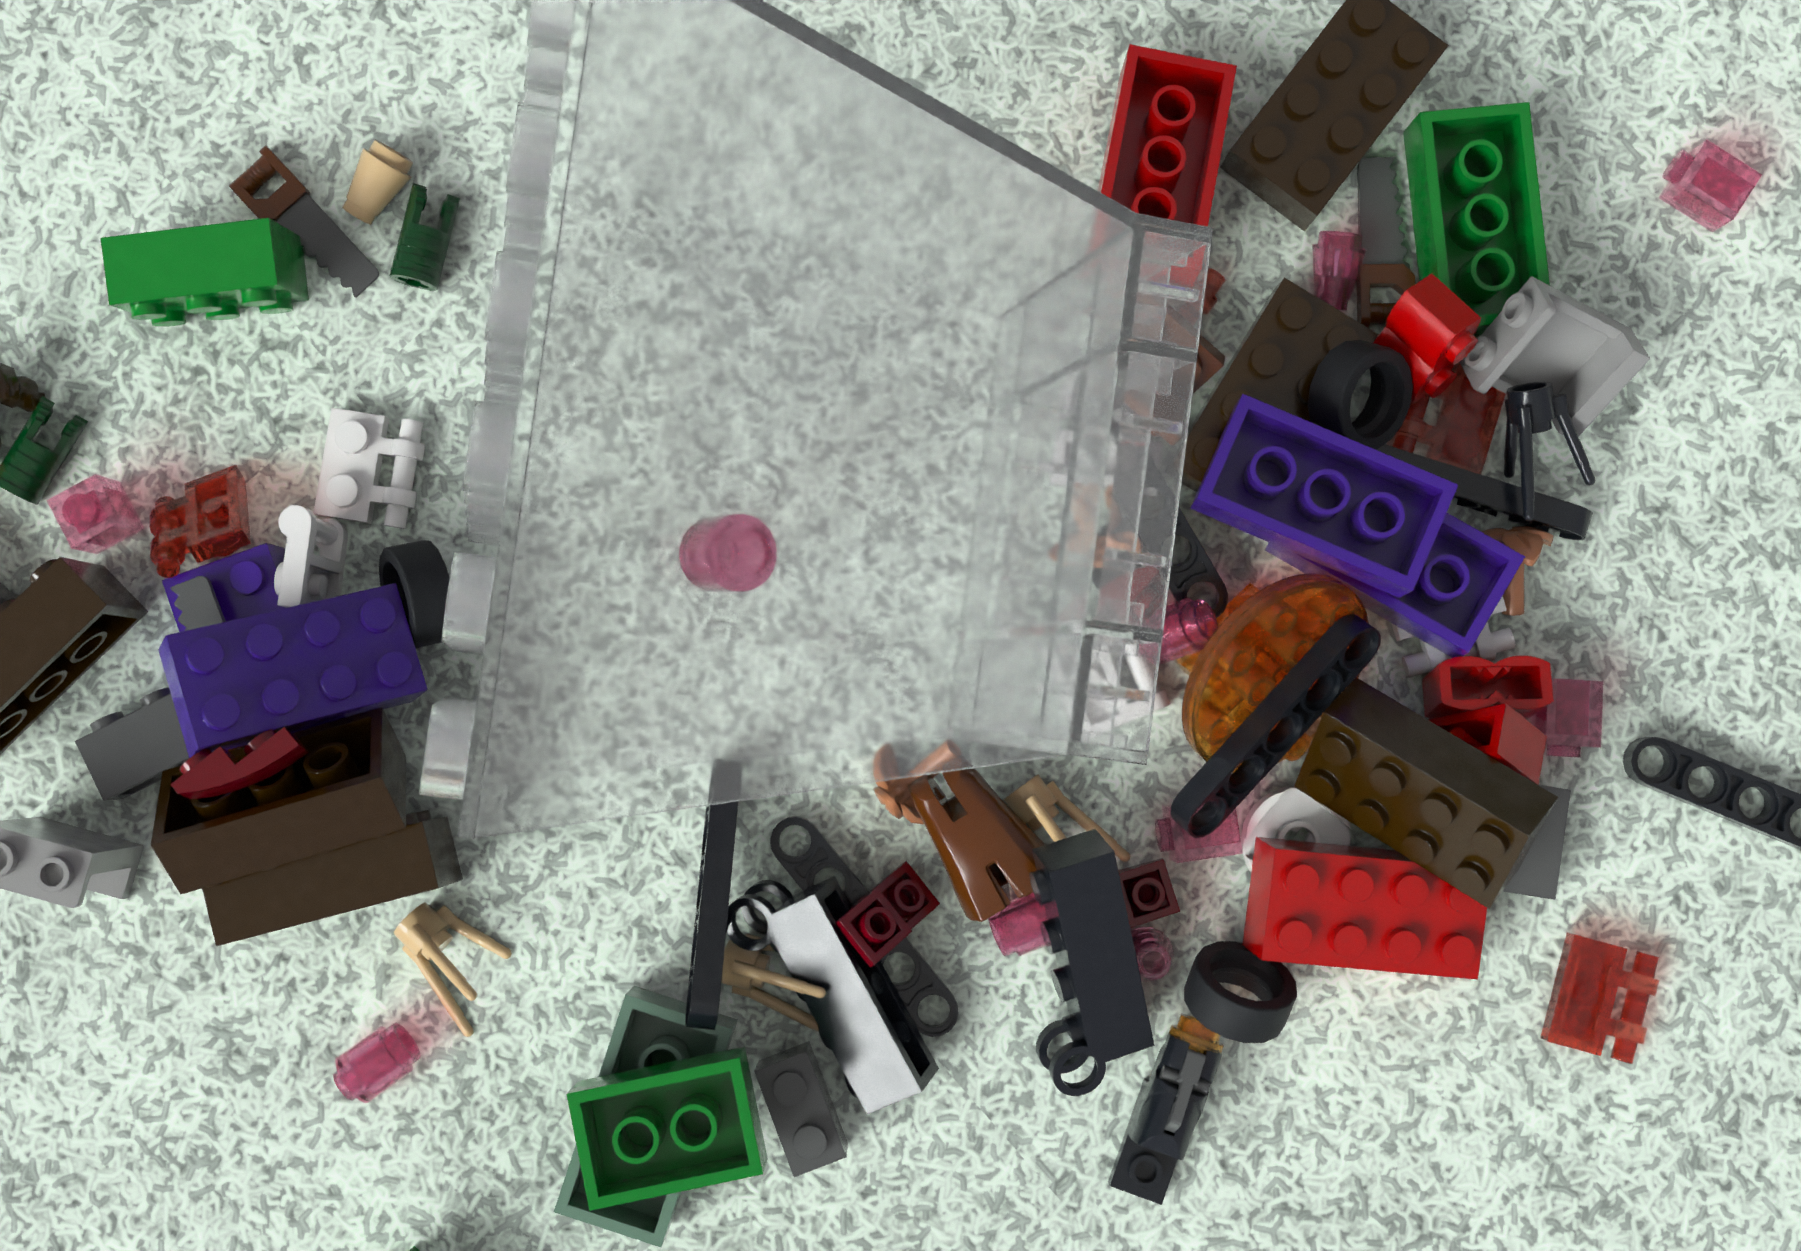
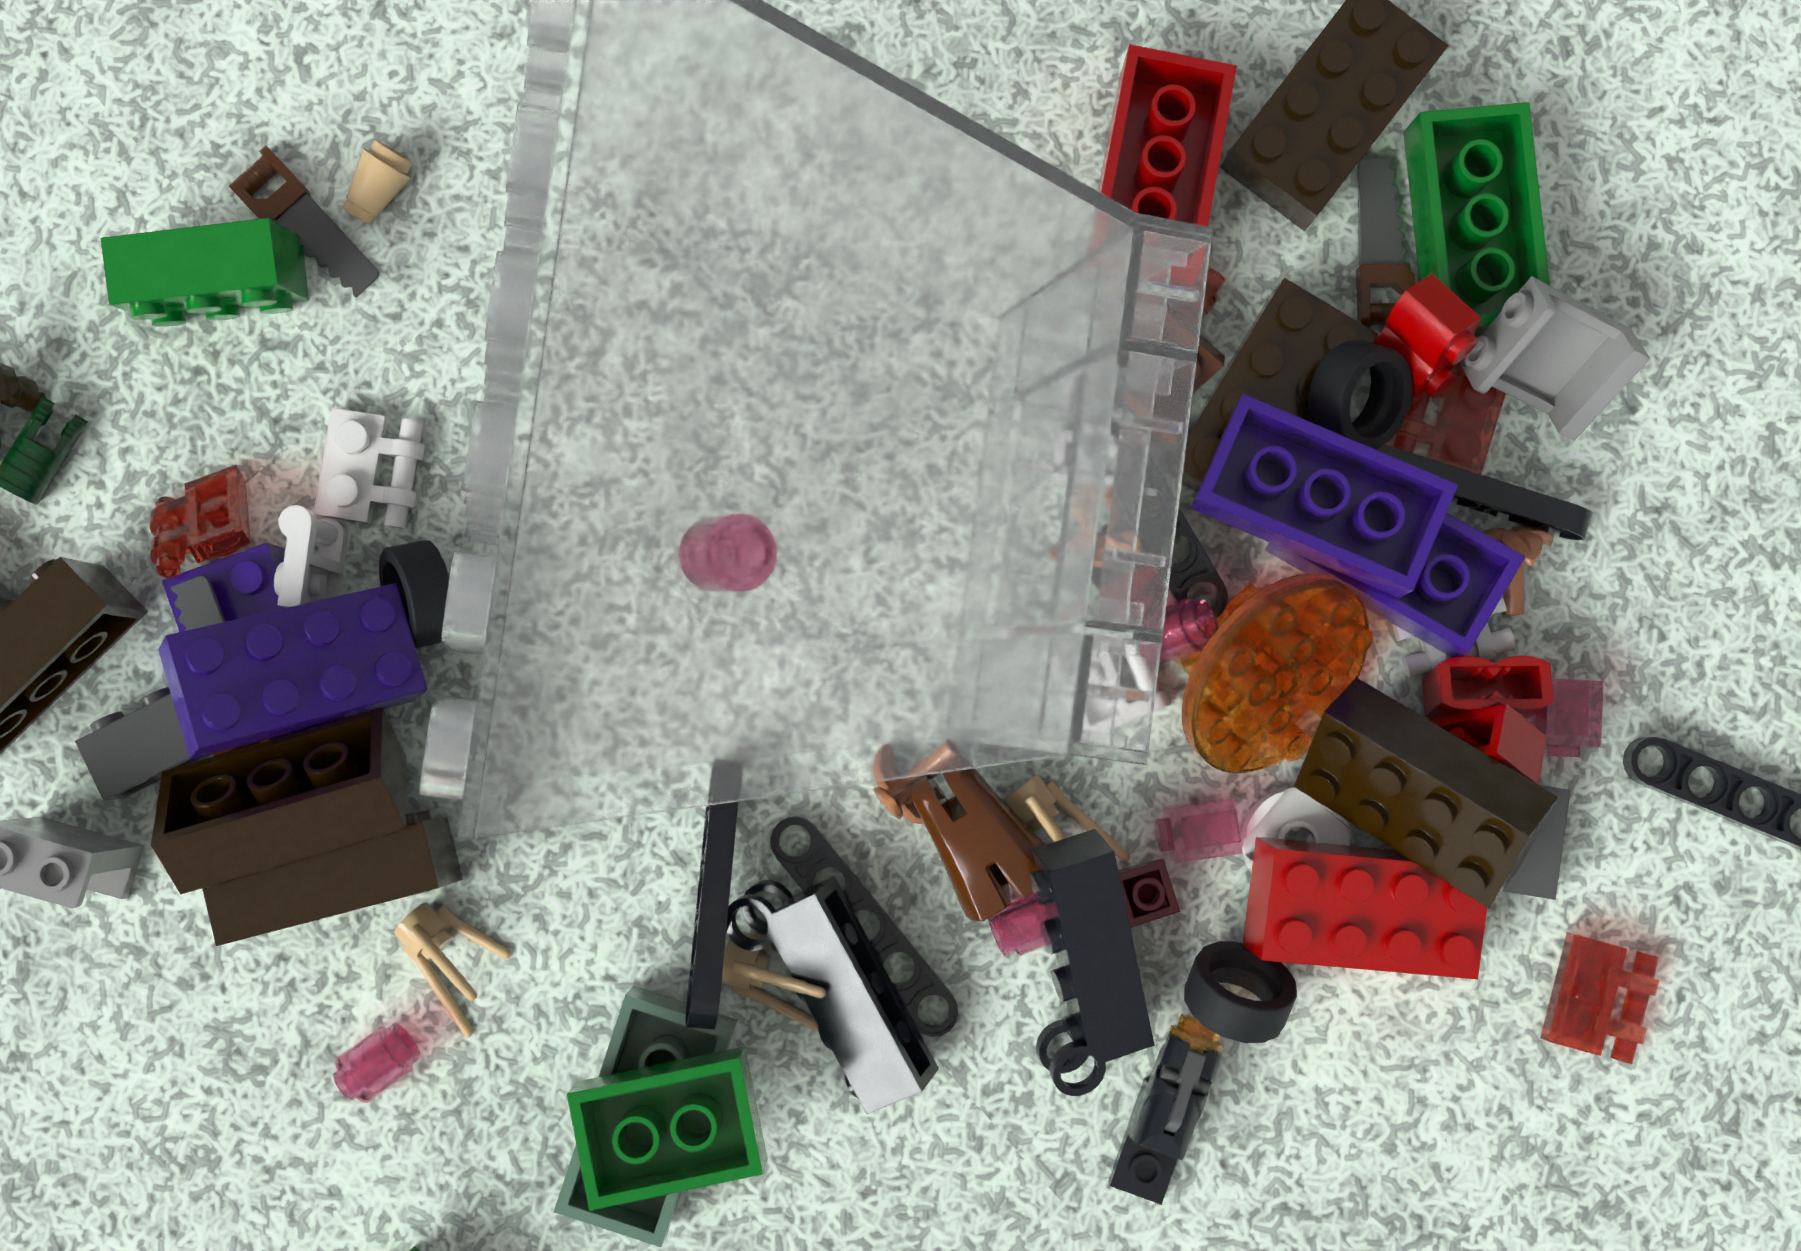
(95, 514): clear pink brick -> none
(221, 772): dark red slope -> none
(420, 247): dark green hinge -> none
(801, 1109): dark grey brick -> none
(887, 913): dark red slope -> none
(1148, 940): clear pink cone -> none
(1293, 707): black beam -> none
(1336, 266): clear pink cone -> none
(1529, 412): black plant -> none
(1708, 185): clear pink brick -> none

